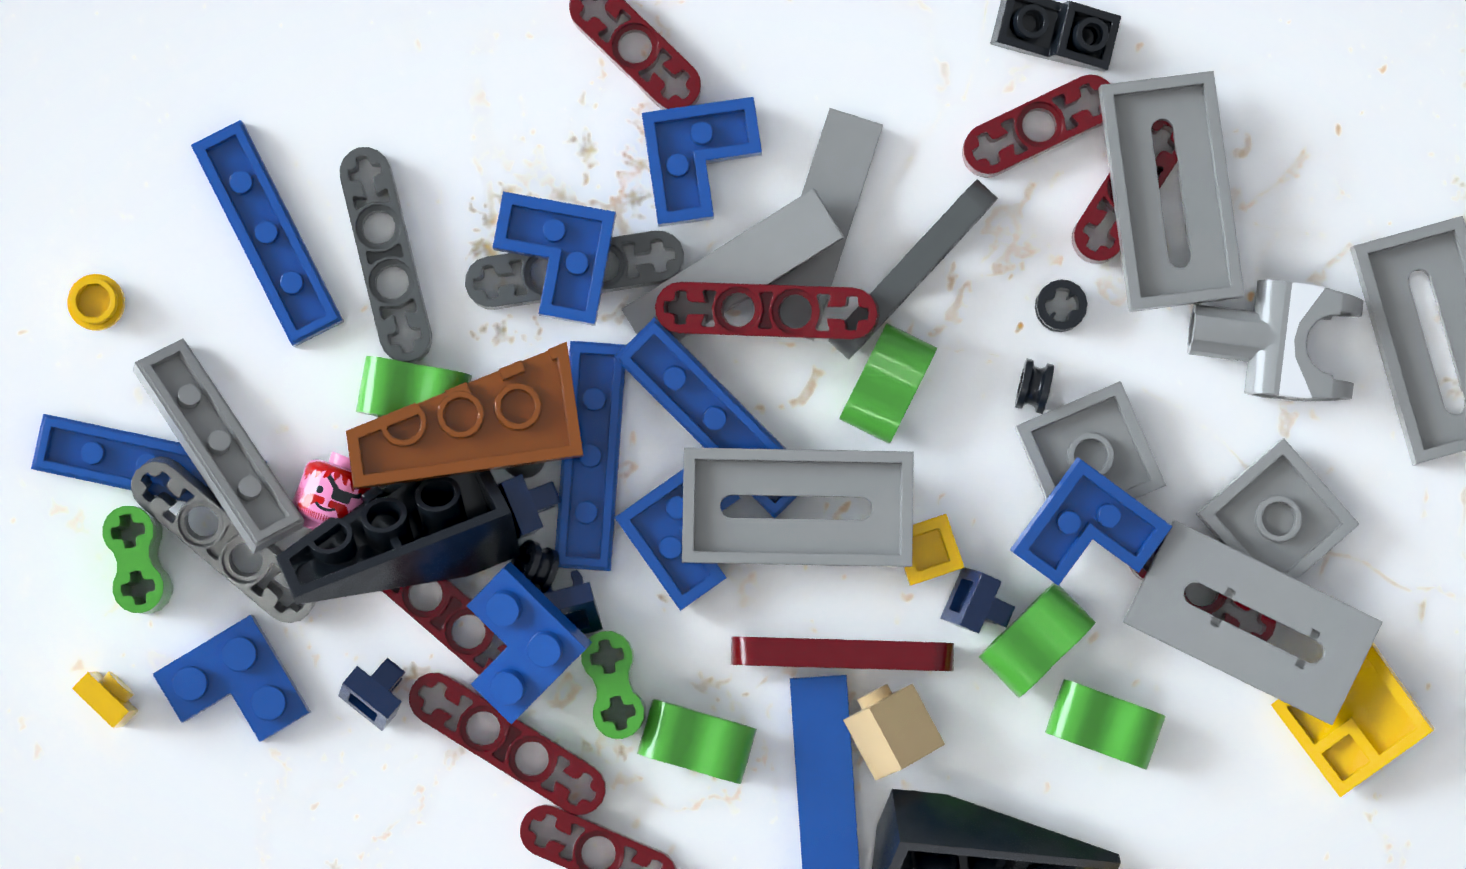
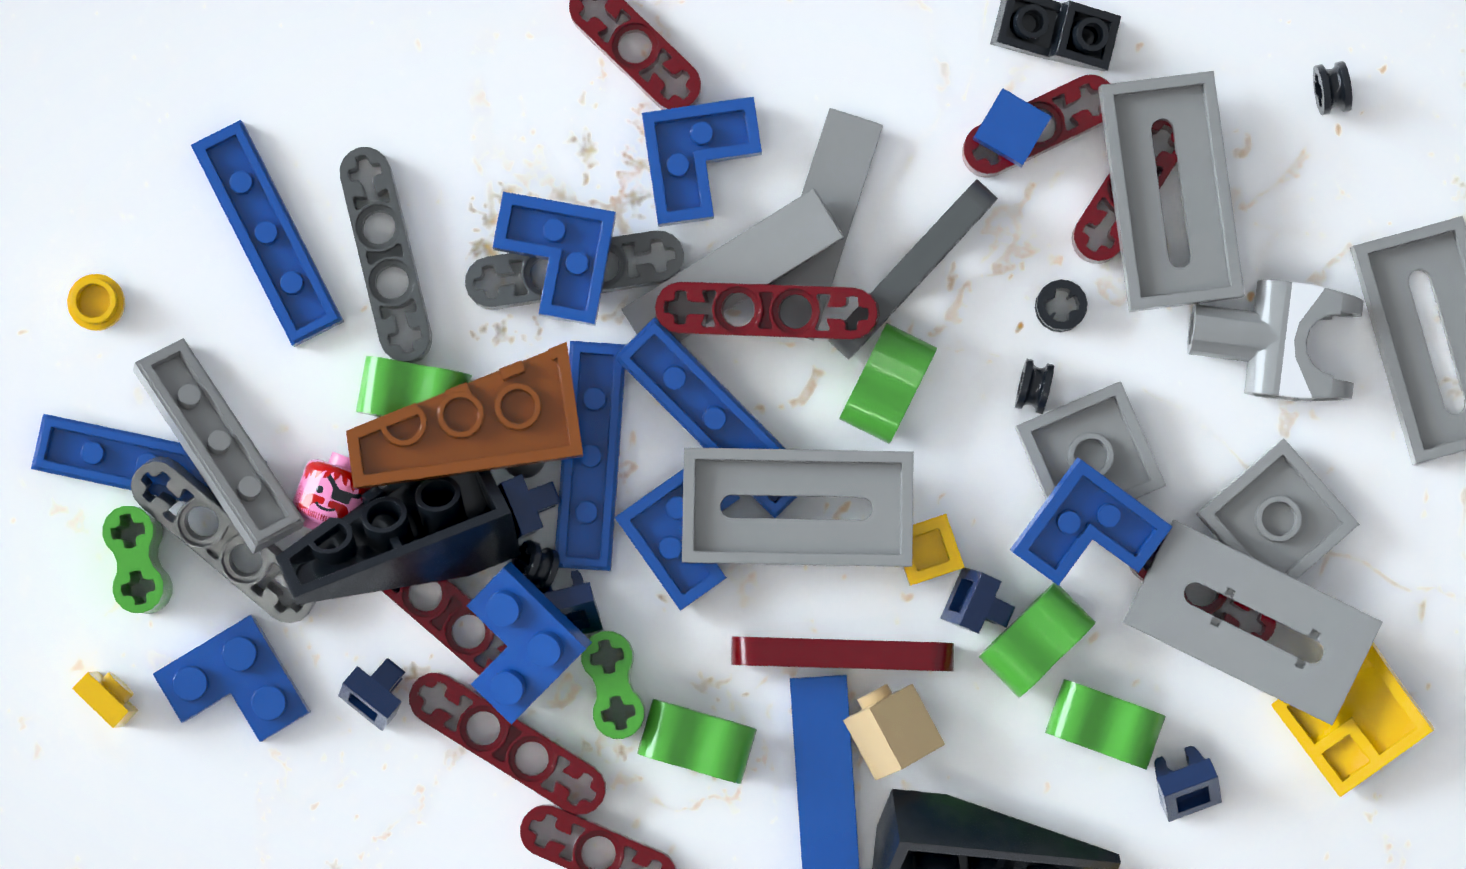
(1012, 127): none -> blue tile
(1187, 788): none -> dark blue tile
(1332, 88): none -> black bush

